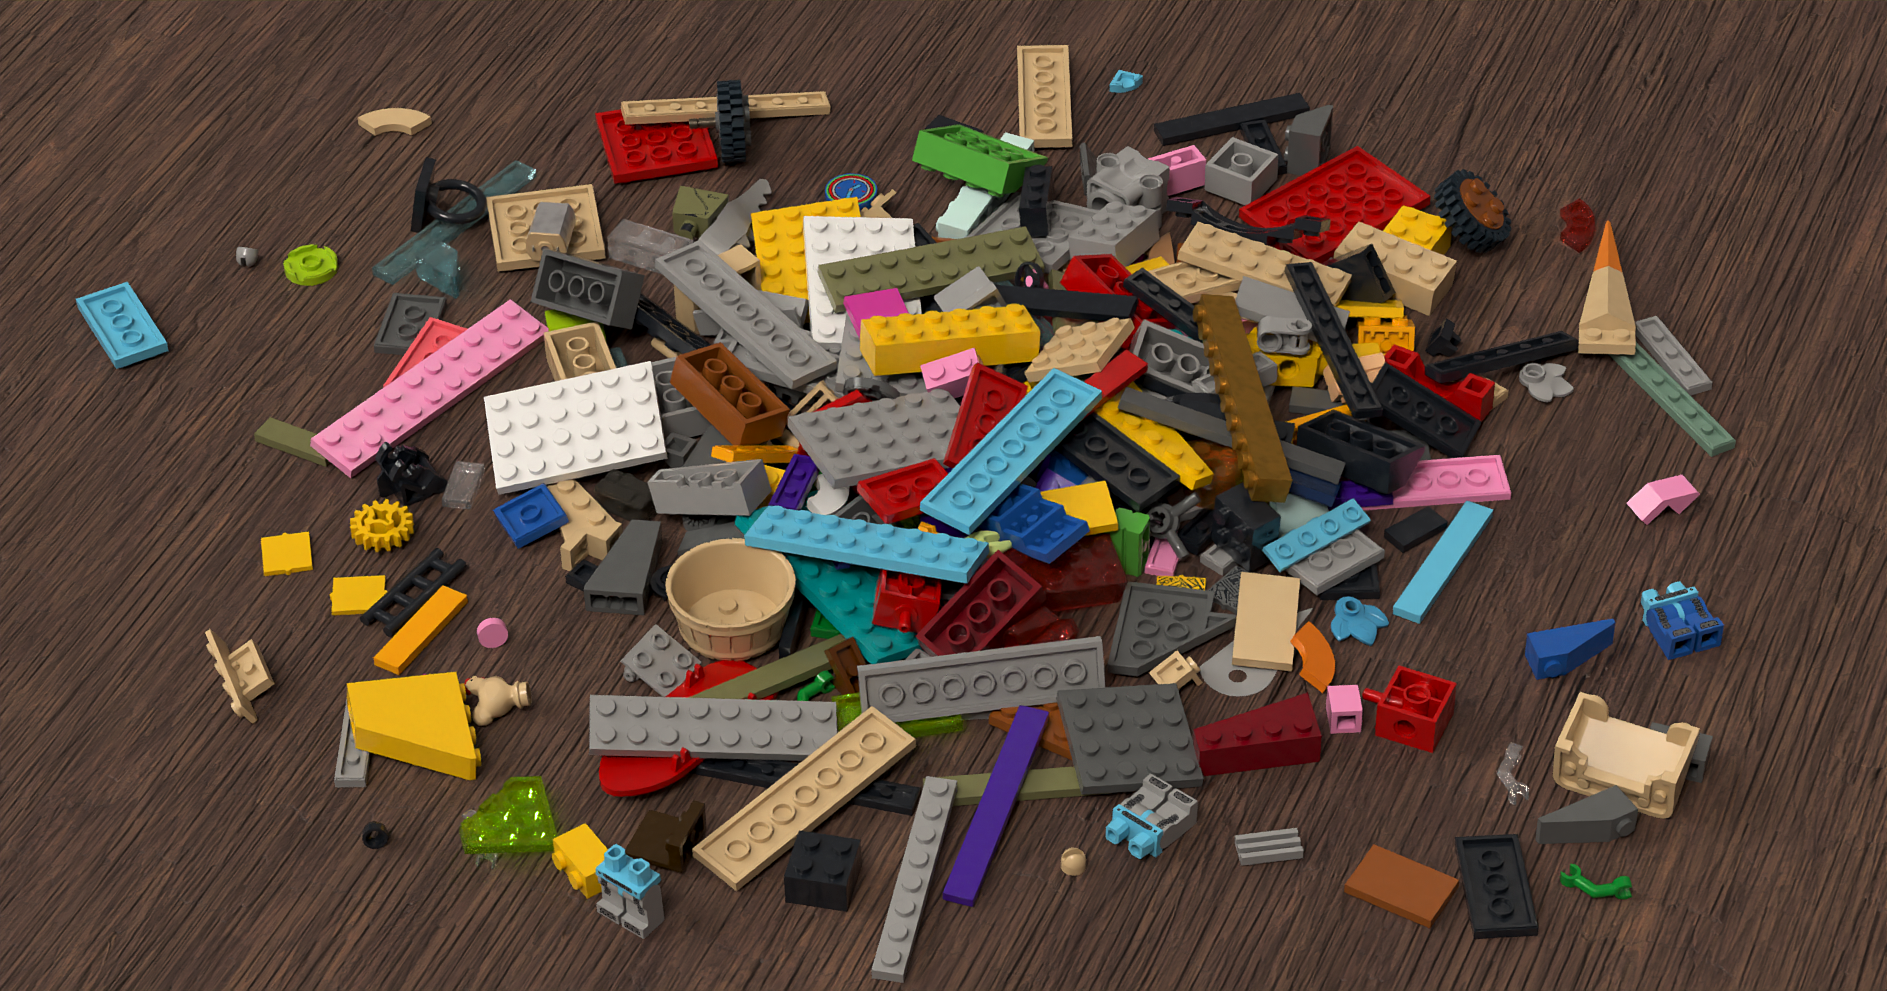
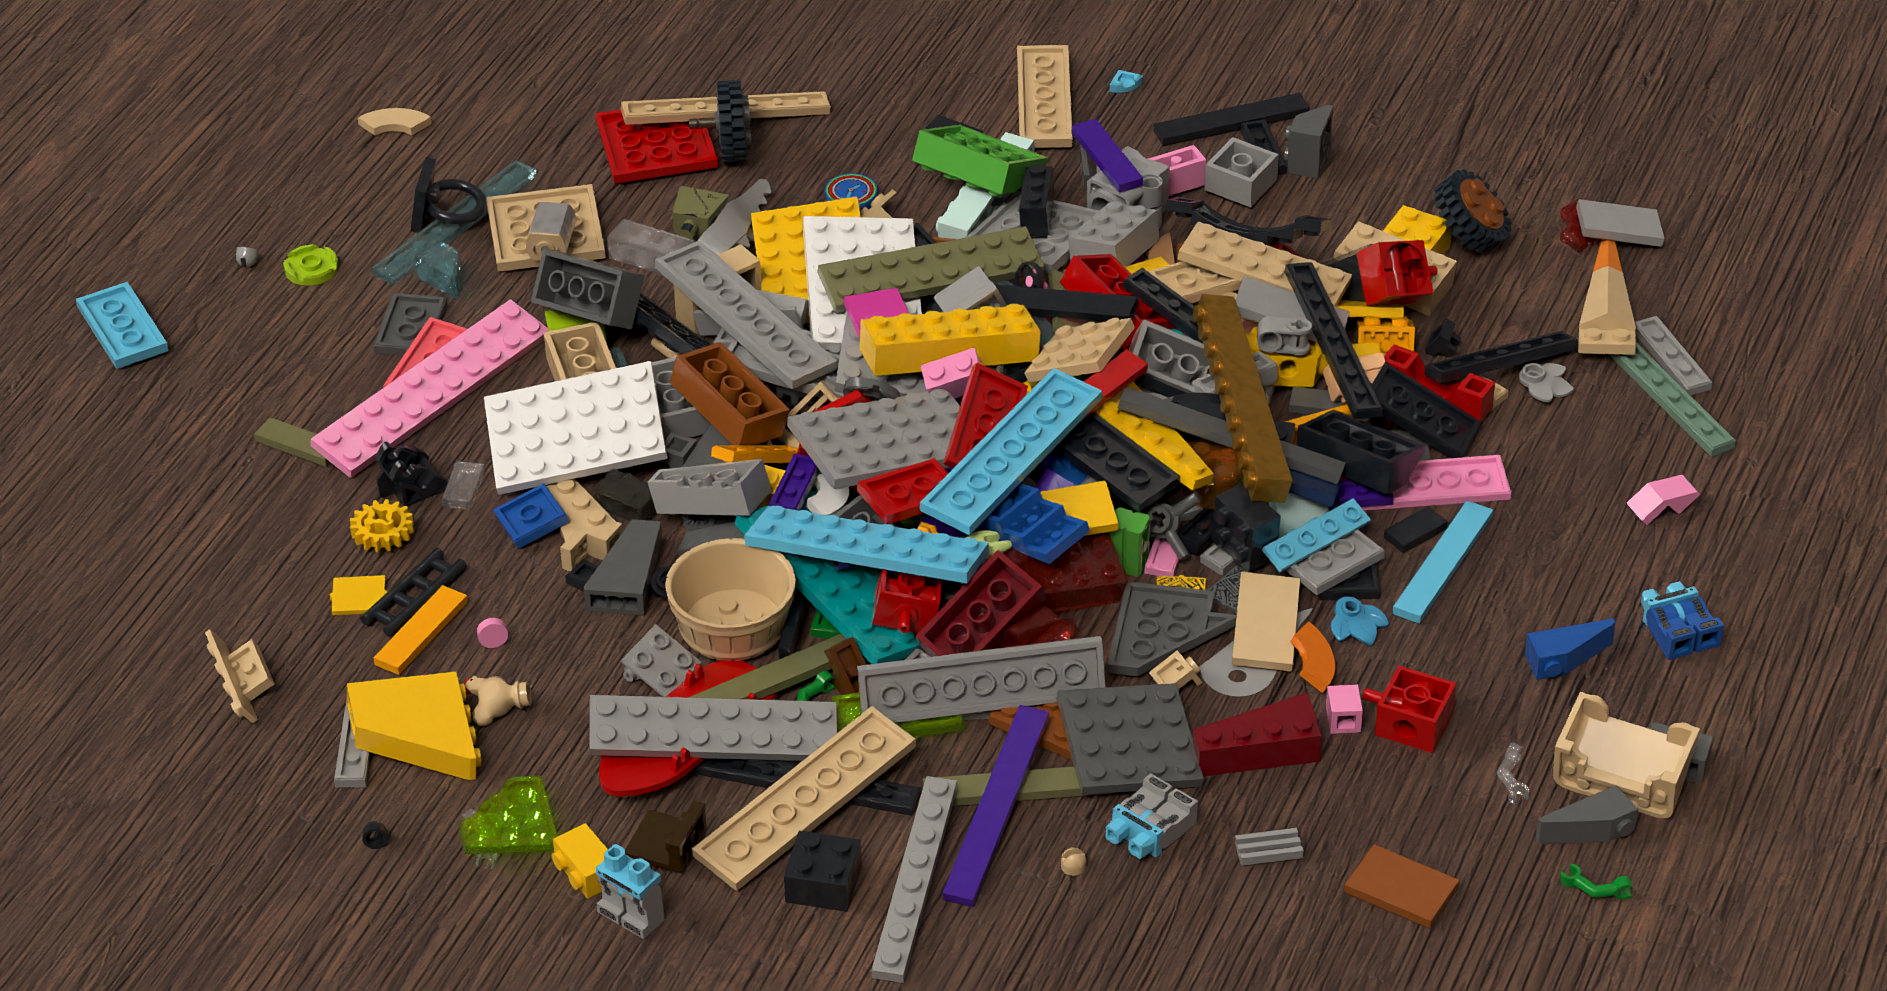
(286, 554): yellow piece -> none
(1107, 155): none -> dark purple tile
(1343, 190): red plate -> none
(1395, 272): none -> red piece
(1496, 886): black tile -> none
(1620, 223): none -> light grey tile

